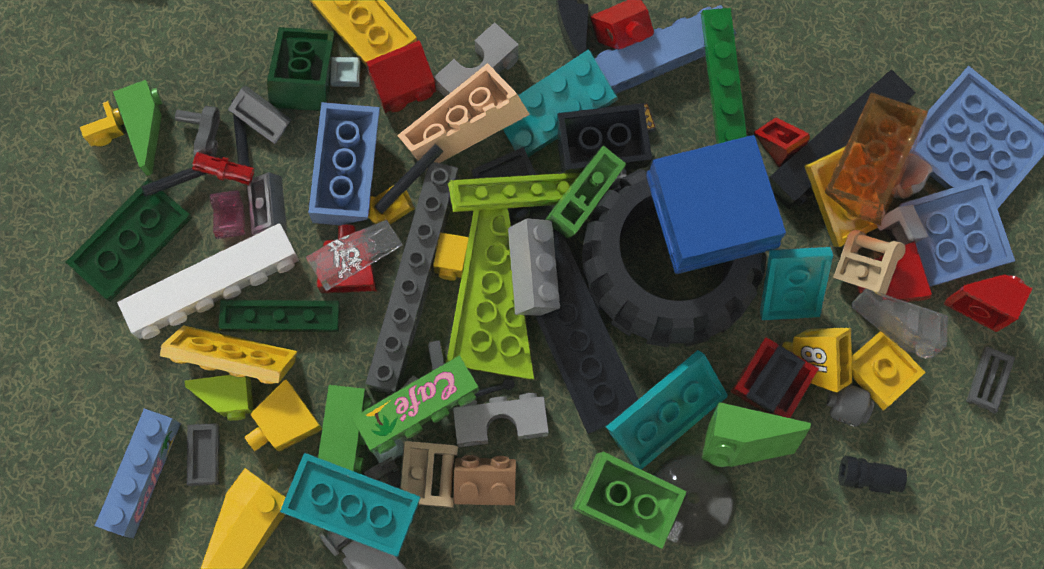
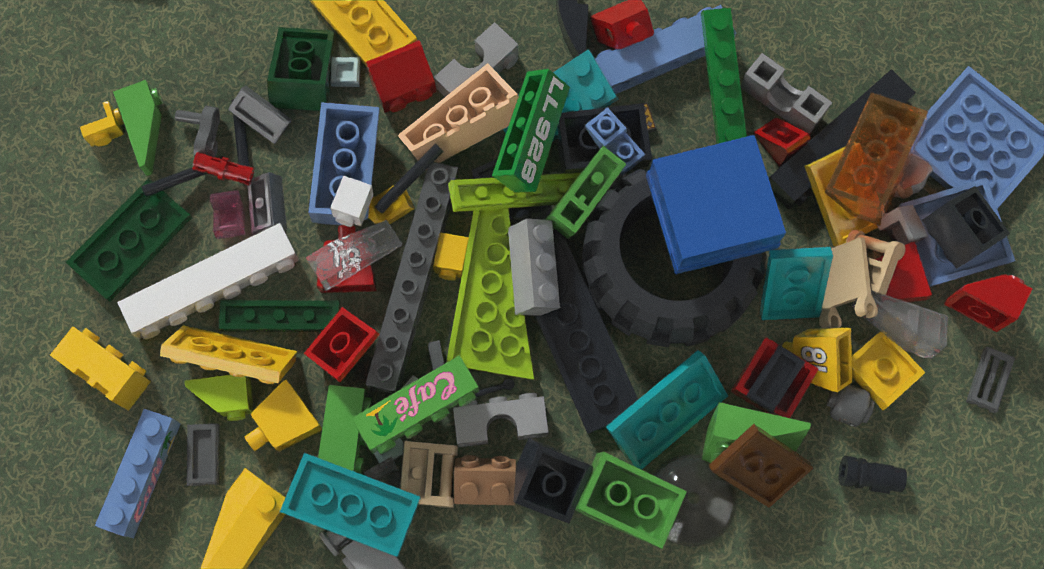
(101, 367): none -> yellow wedge
(341, 344): none -> red slope
(351, 202): none -> white brick
(531, 131): none -> green brick
(550, 480): none -> black slope
(611, 133): none -> medium blue slope
(761, 466): none -> reddish brown tile
(768, 85): none -> light grey arch
(848, 283): none -> tan flag
(965, 227): none -> black slope

